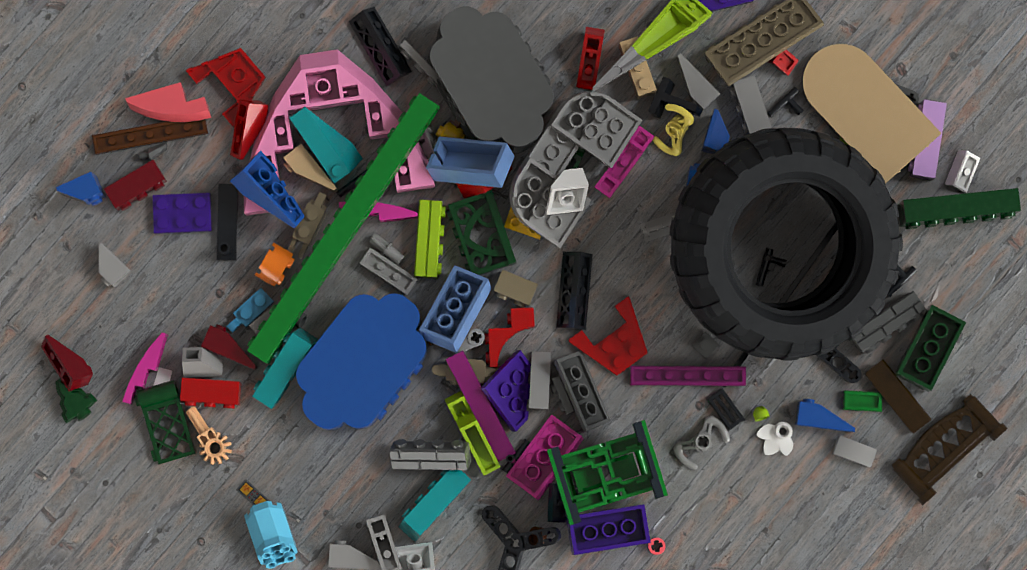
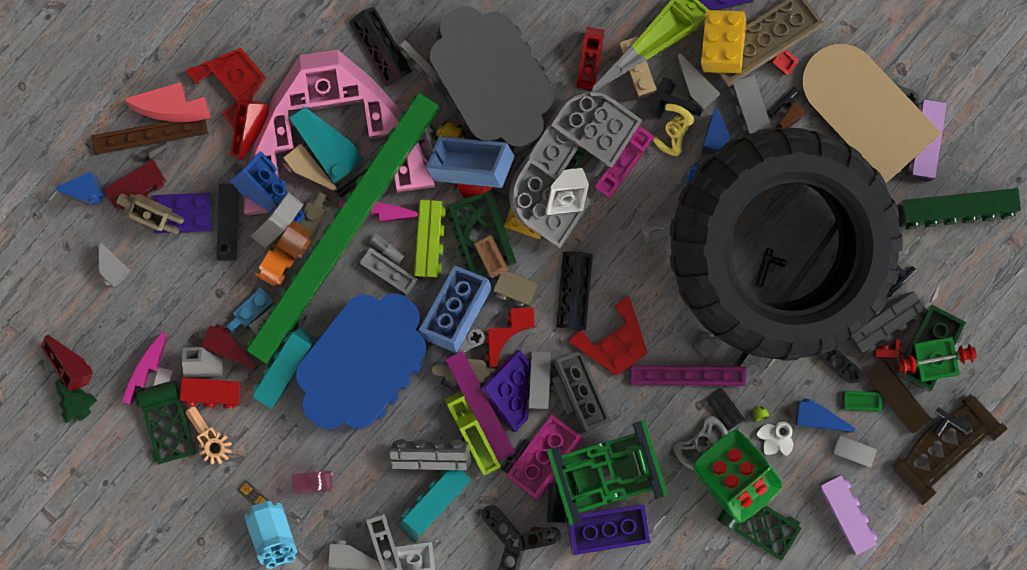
(149, 212): none -> dark tan hinge
(277, 220): none -> light grey beam
(295, 240): none -> dark orange brick
(312, 482): none -> clear pink brick
(491, 256): none -> medium nougat plate
(661, 549): coral bush -> none
(723, 41): none -> yellow brick
(729, 522): none -> dark green piece
(737, 476): none -> green piece
(792, 116): none -> reddish brown slope
(847, 514): none -> lavender brick
(885, 352): none -> red bracket
(936, 359): none -> green plate
(947, 418): none -> black piece
(962, 170): white slope -> none

